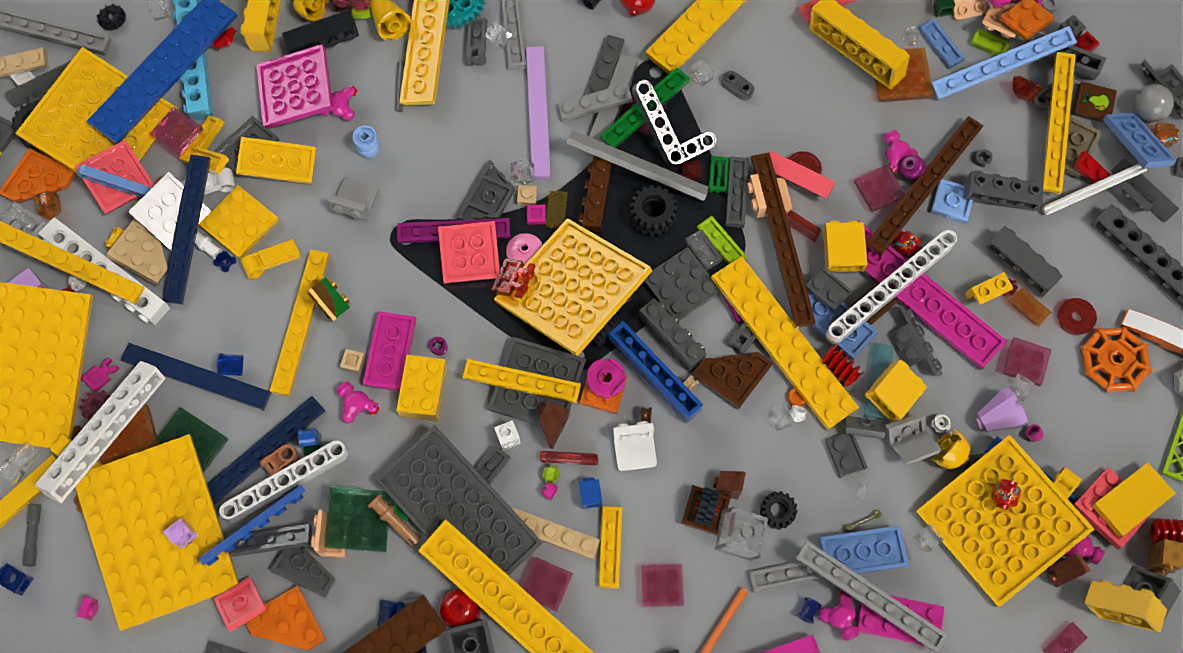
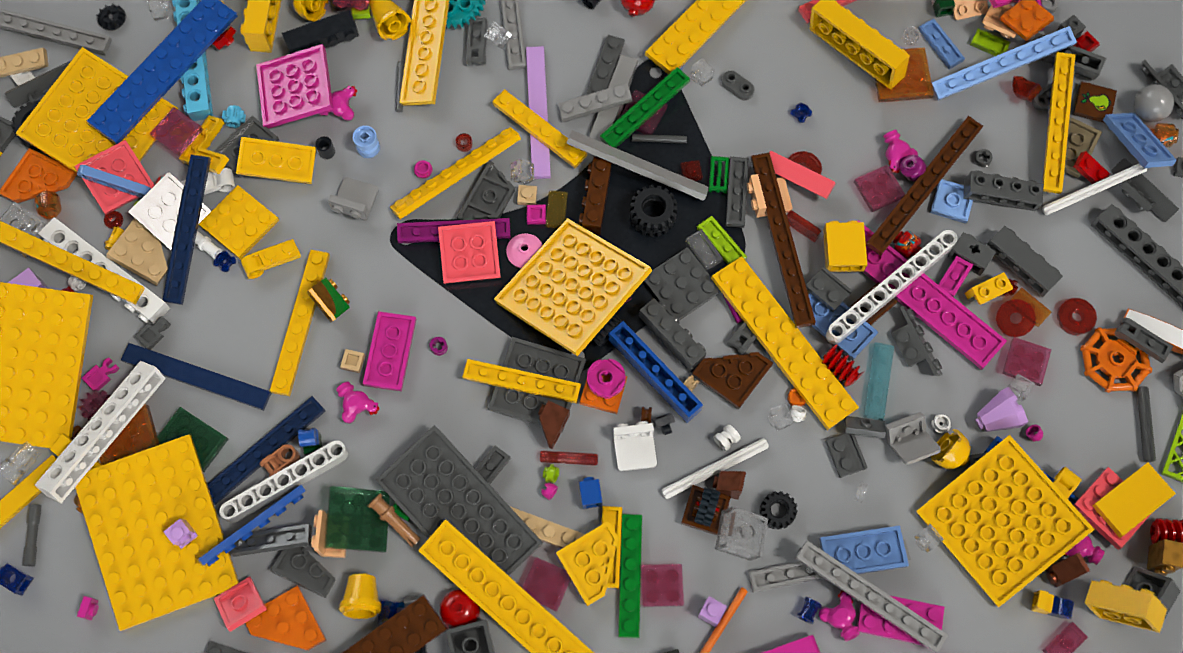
(116, 223): none -> clear red plate
(151, 335): none -> dark grey plate
(229, 364): clear blue tile -> none
(233, 116): none -> medium azure gear
(322, 142): none -> black beam
(360, 597): none -> yellow piece
(422, 388): yellow brick -> none
(423, 169): none -> dark pink plate
(455, 173): none -> yellow plate
(464, 148): none -> clear red bush
(507, 435): white brick -> none
(508, 277): clear red plate -> none
(538, 128): none -> yellow plate
(590, 561): none -> yellow plate
(630, 576): none -> green plate
(659, 138): none -> dark grey bar
(664, 422): none -> black tile
(666, 129): beam -> none
(712, 611): none -> lavender brick
(715, 468): none -> white axle
(727, 437): none -> white wheel
(801, 107): none -> clear blue plate
(876, 514): olive hinge -> none
(896, 390): yellow brick -> none
(955, 275): none -> dark pink plate
(982, 252): none -> dark grey brick
(1006, 494): red head -> none
(1015, 306): none -> clear red tile
(1052, 605): none -> leg
(1143, 339): none -> dark grey plate
(1146, 426): none -> dark grey axle

